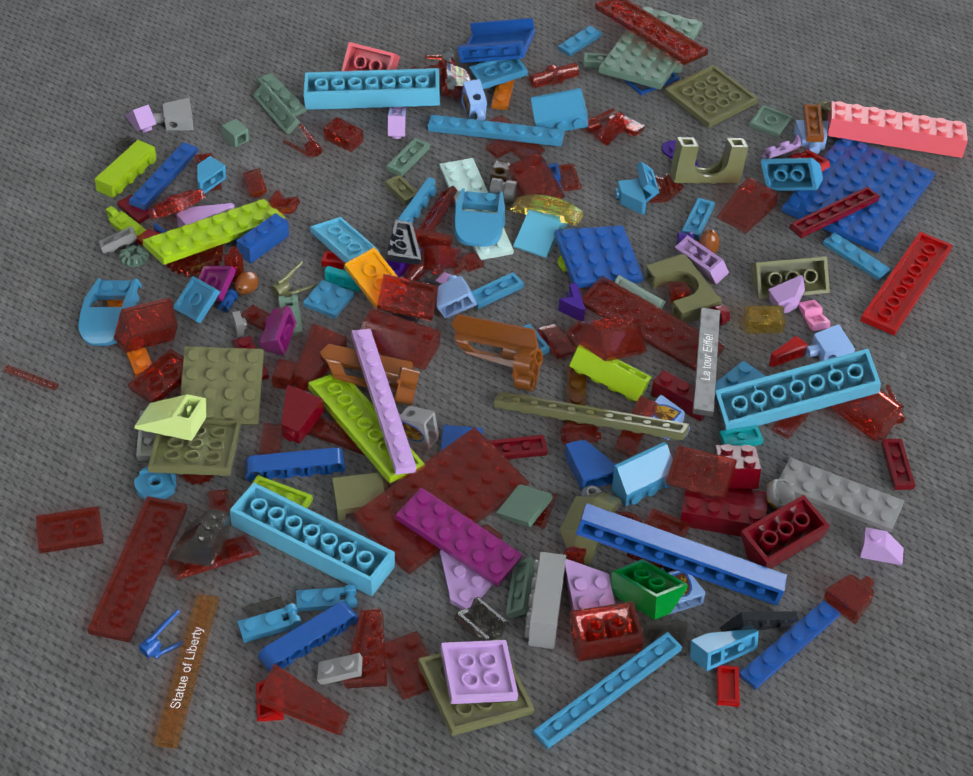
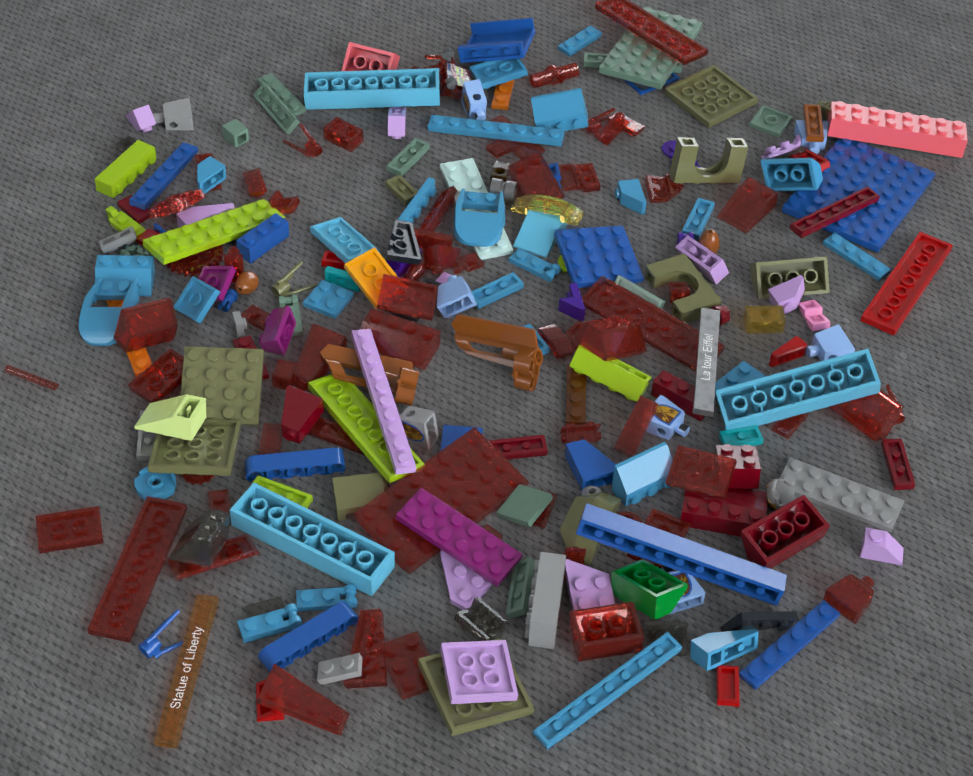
(127, 268): none -> dark azure slope
(534, 265): none -> dark azure plate
(588, 177): none -> clear red plate
(592, 415): olive plate -> none
(647, 181): dark azure panel -> none

